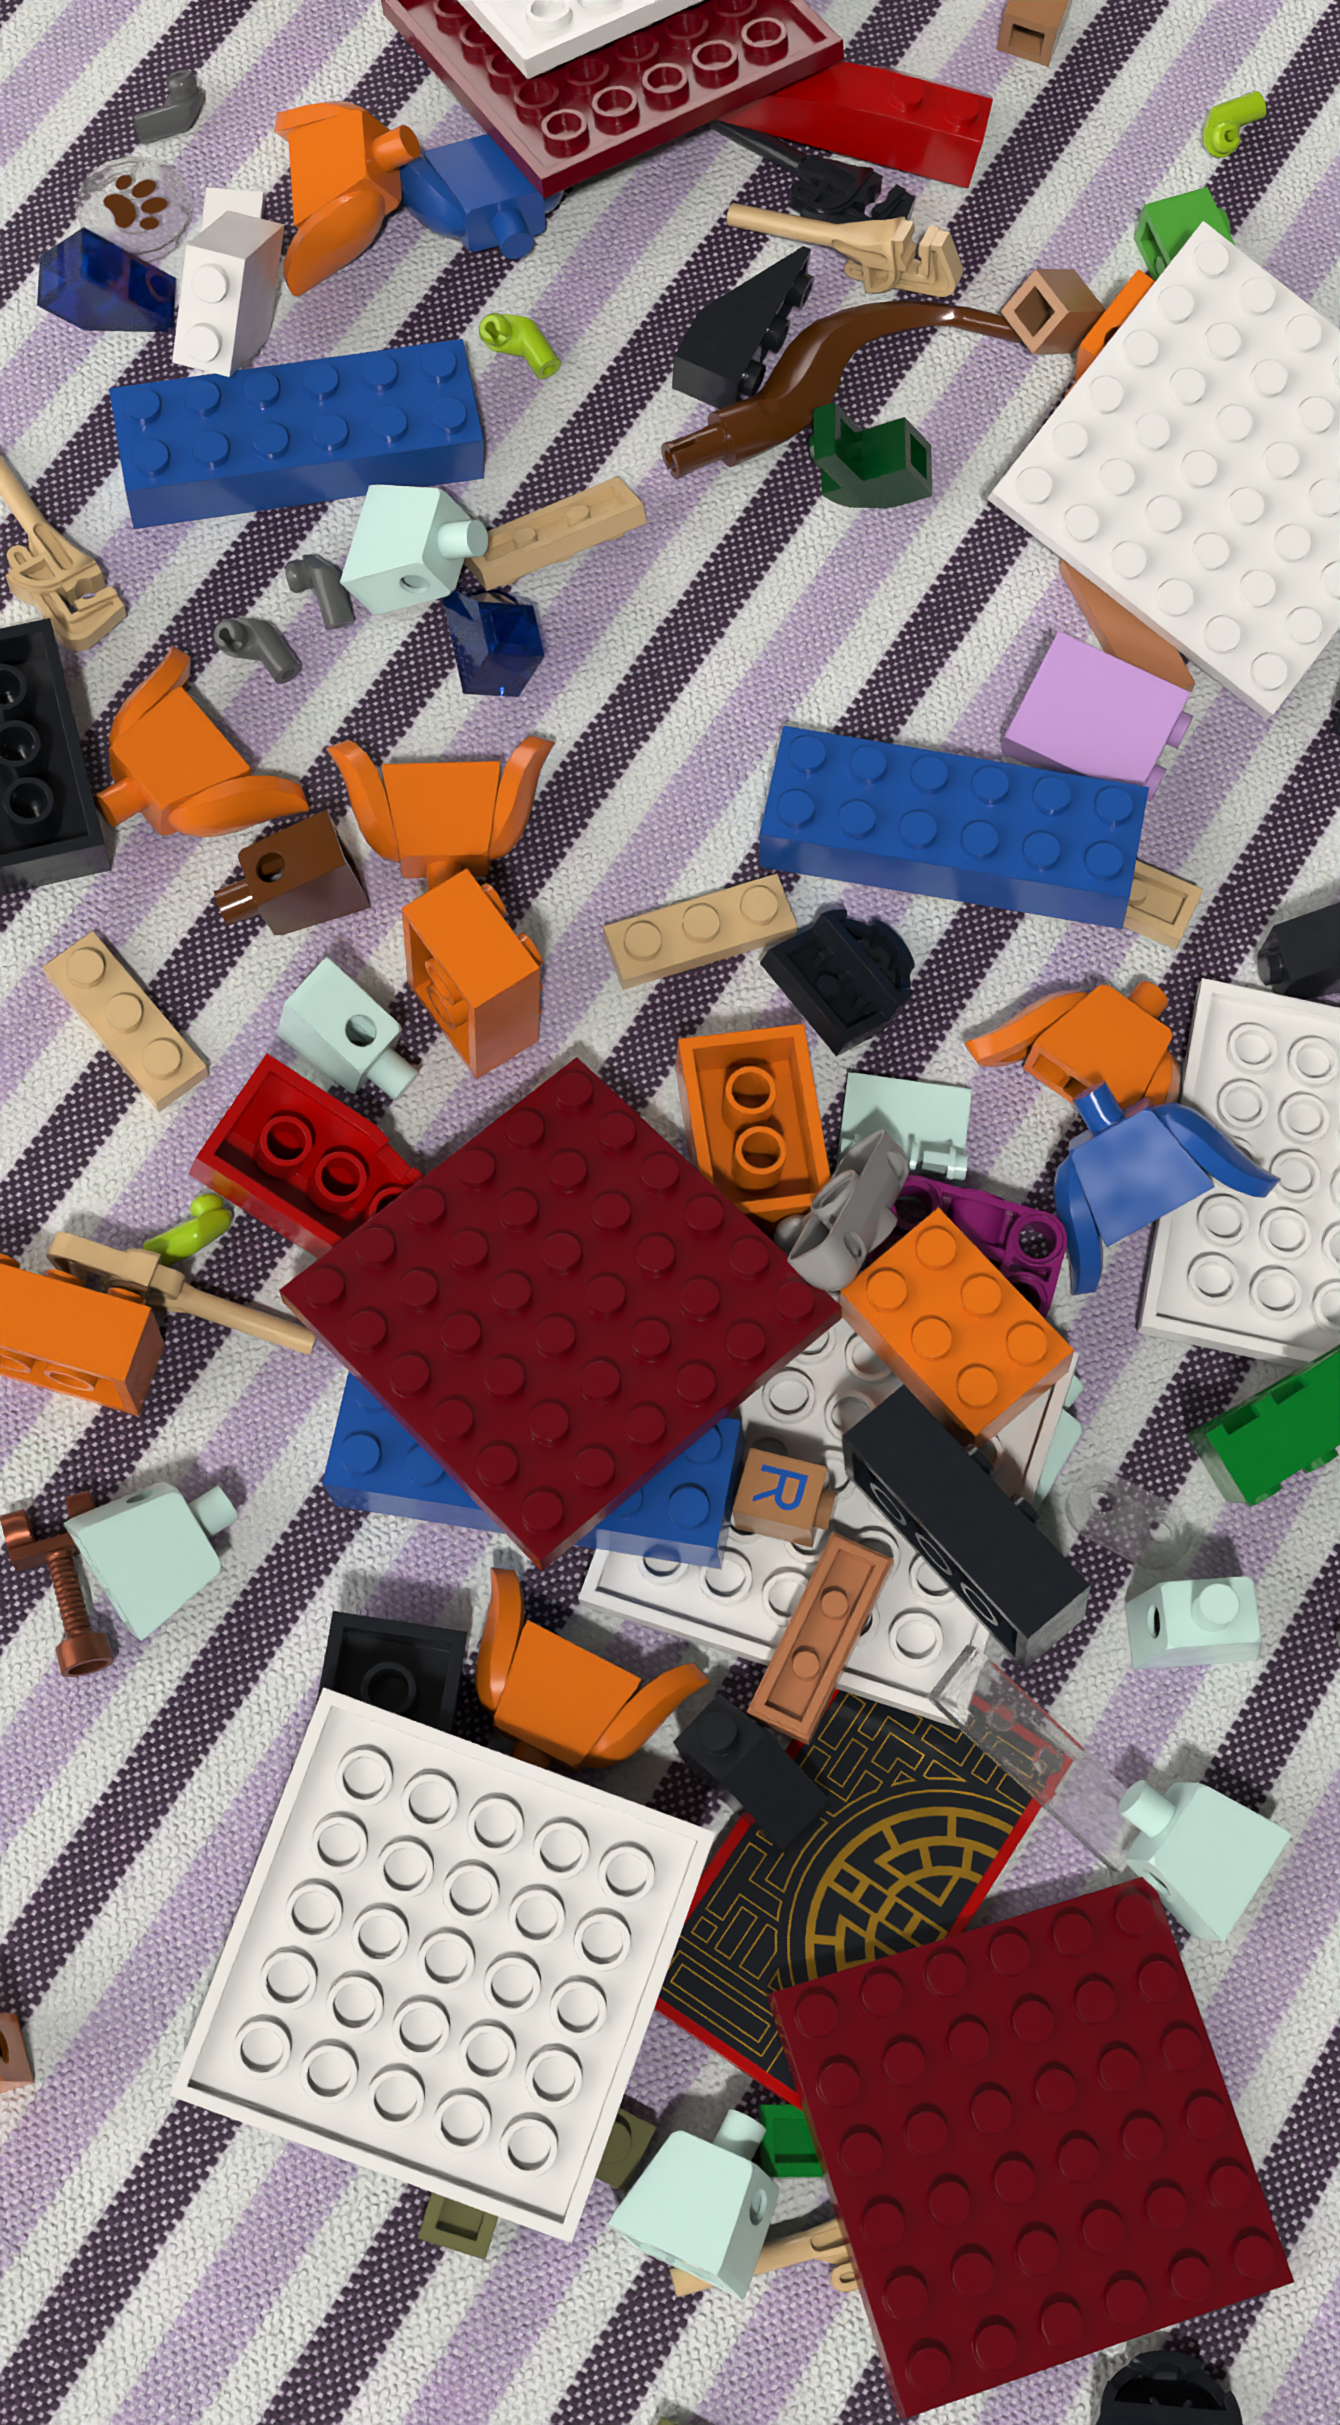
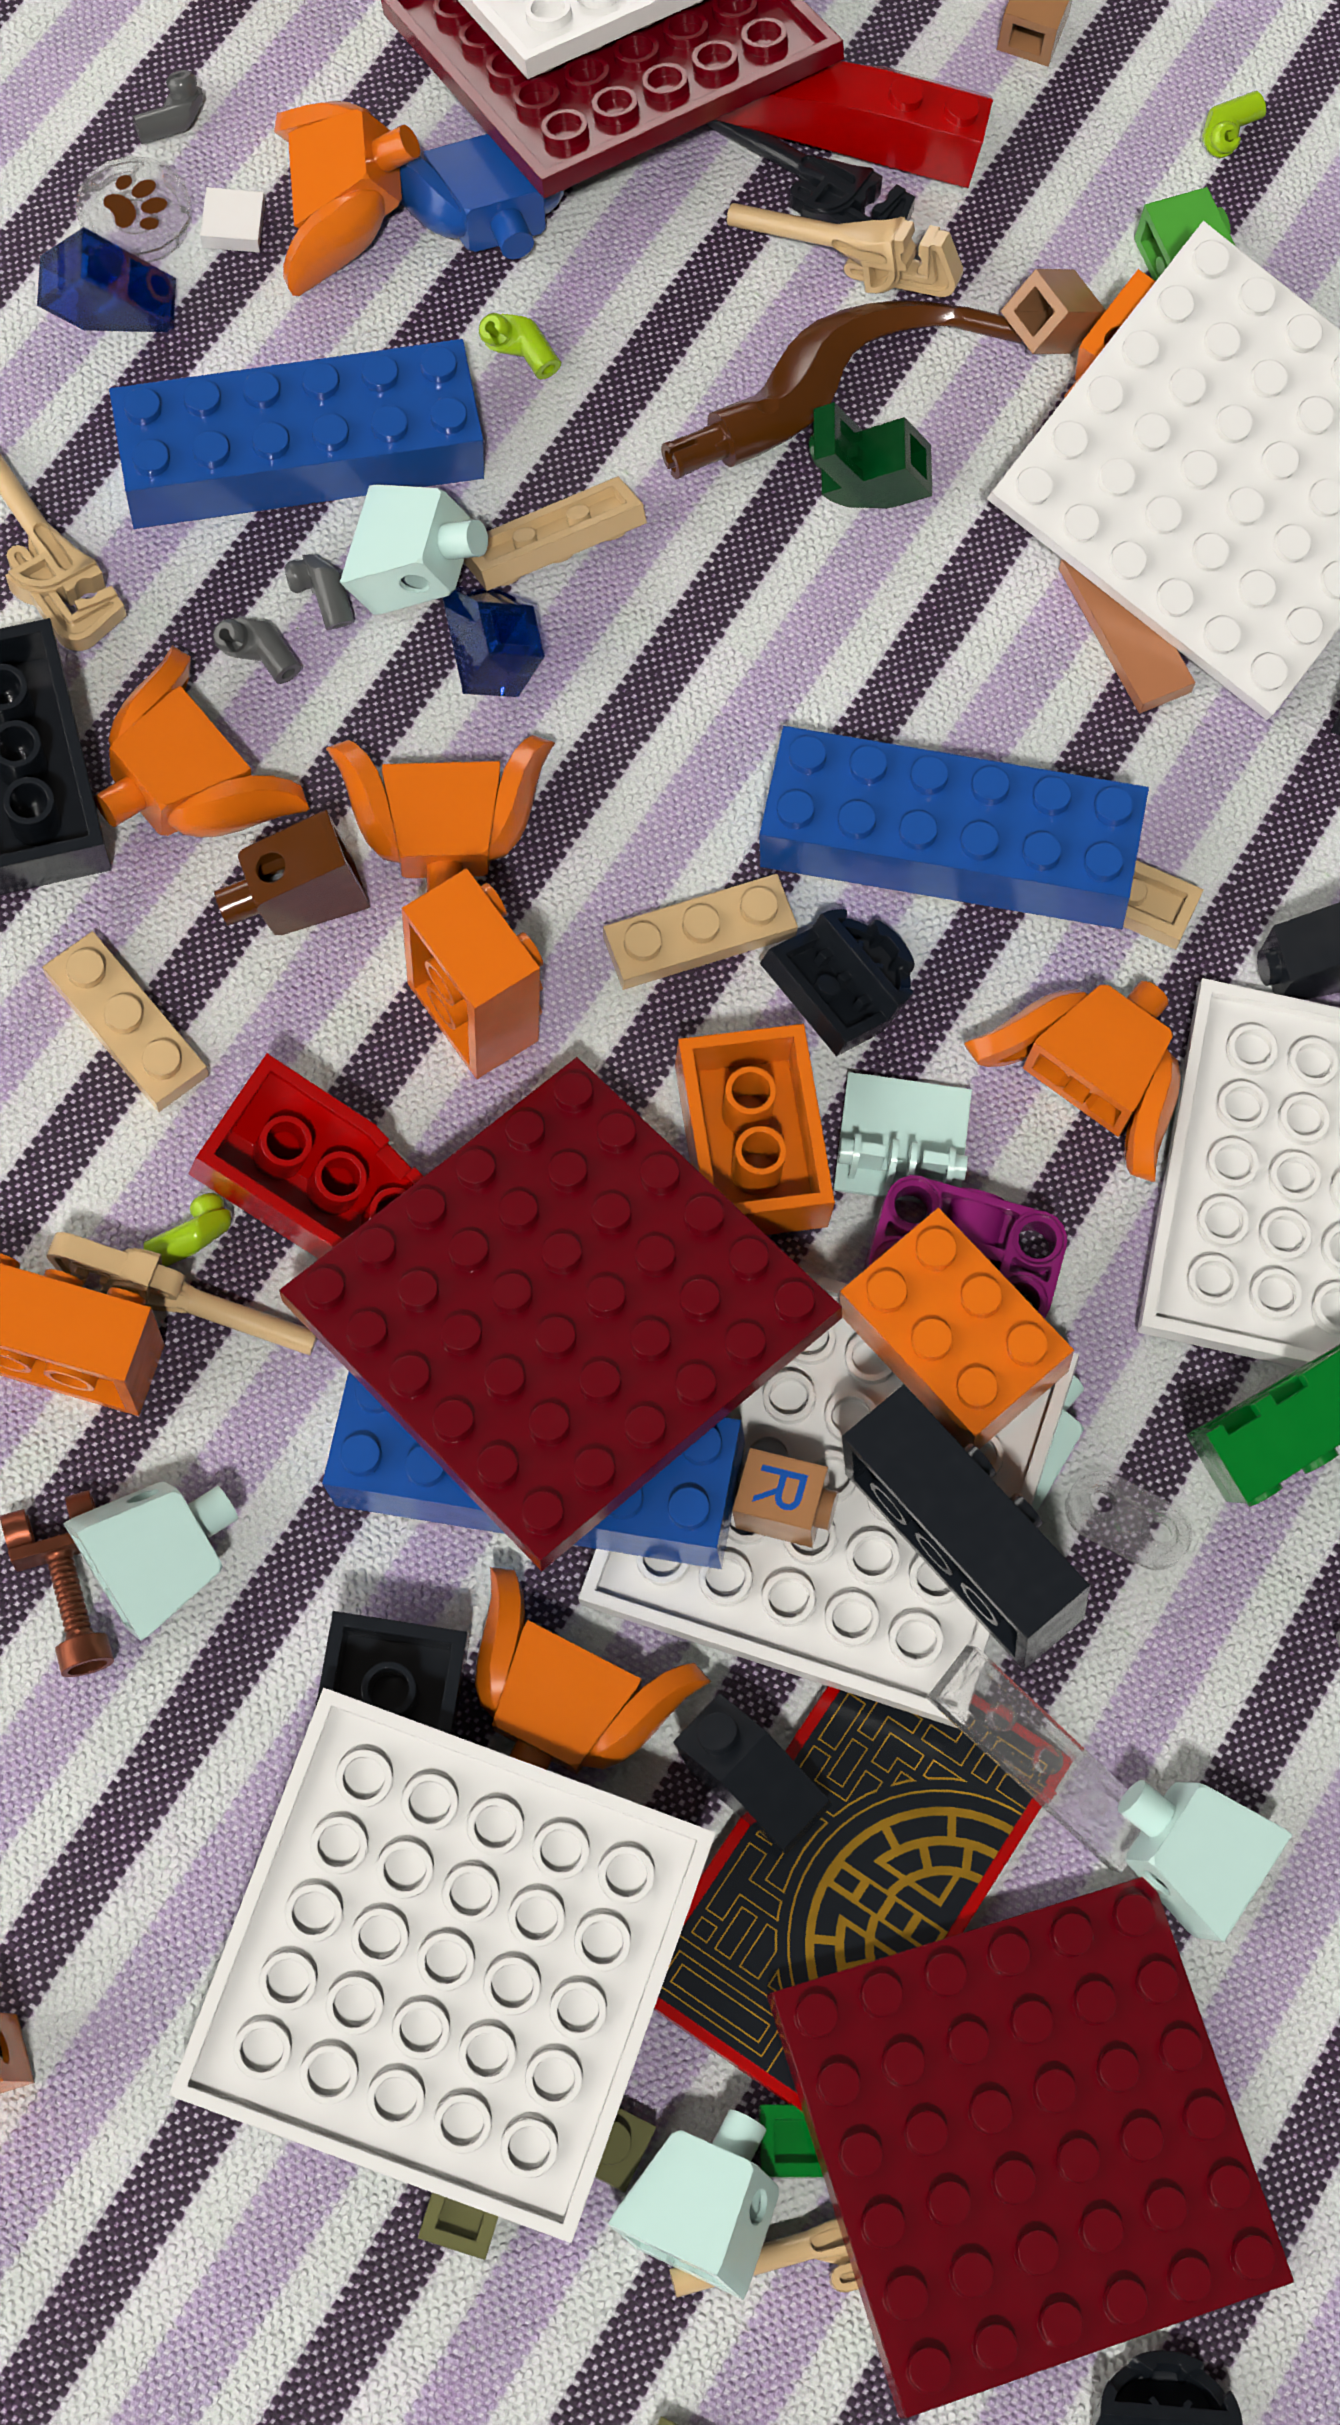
(227, 293): white brick -> none
(329, 1015): light aqua torso -> none
(734, 334): black slope -> none
(820, 1638): nougat tile -> none
(847, 1214): light grey piece -> none
(1097, 717): lavender brick -> none
(1136, 1170): blue torso -> none
(1198, 1623): light aqua torso -> none

